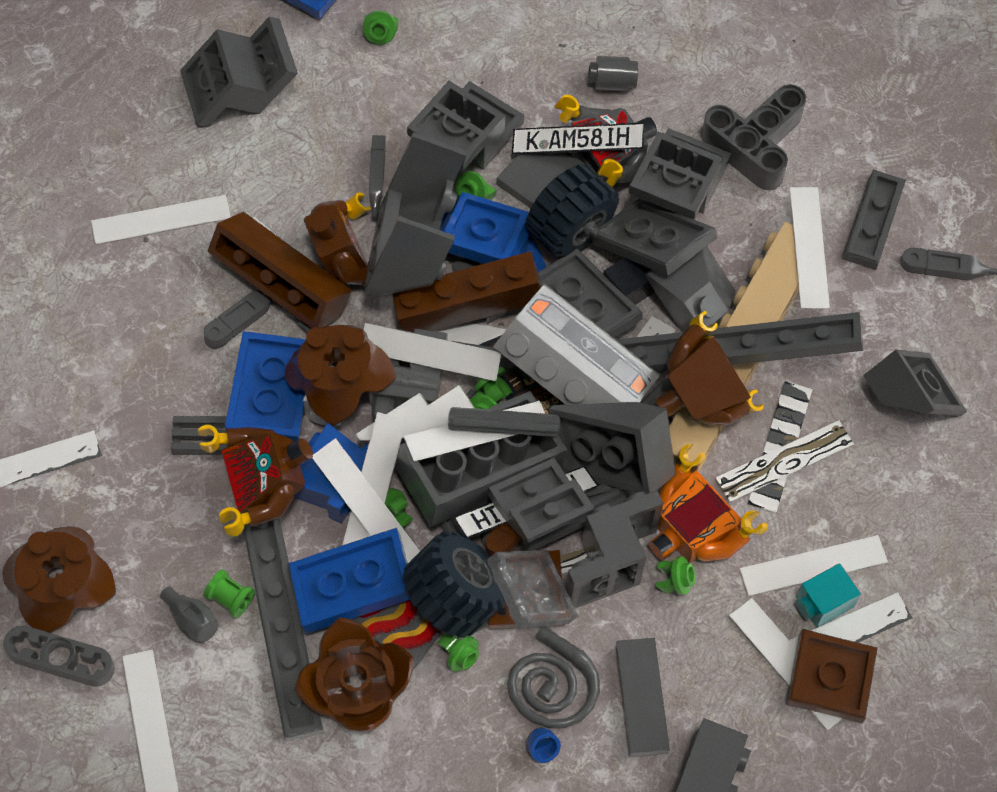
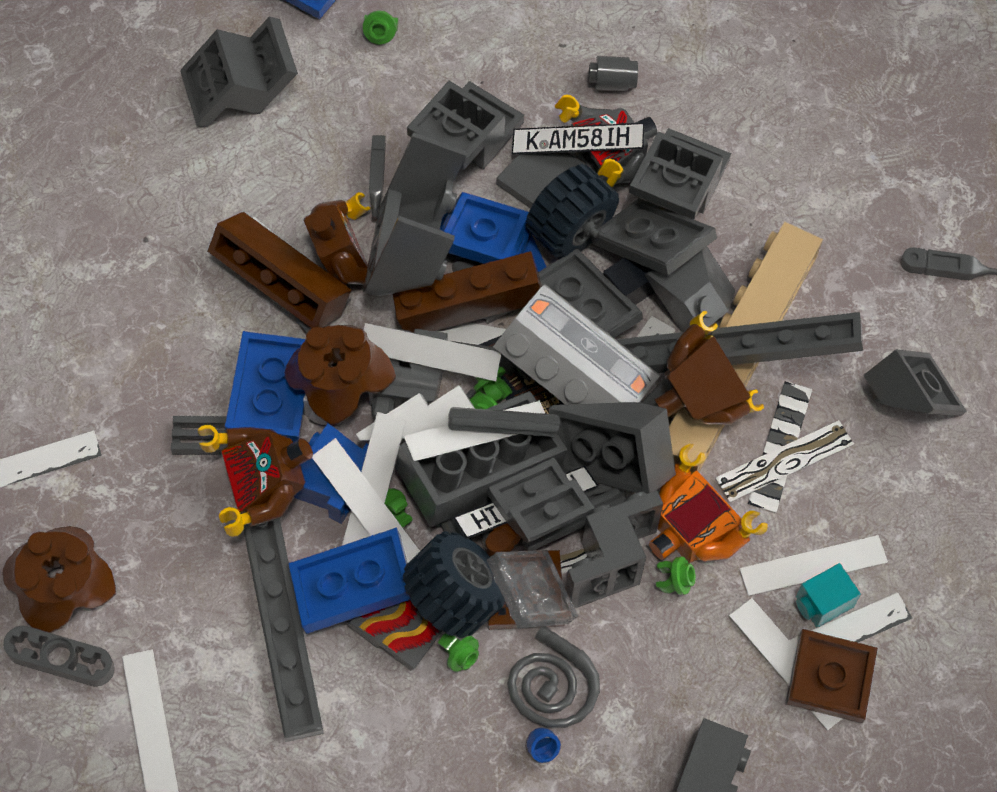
(160, 219): white sticker -> none
(190, 615): dark grey piece -> none
(229, 593): bright green bush -> none
(236, 318): dark grey piece -> none
(349, 651): reddish brown brick -> none
(474, 184): bright green plate -> none
(642, 697): dark grey tile -> none
(759, 140): dark grey beam -> none
(809, 247): white sticker -> none
(874, 219): dark grey tile -> none

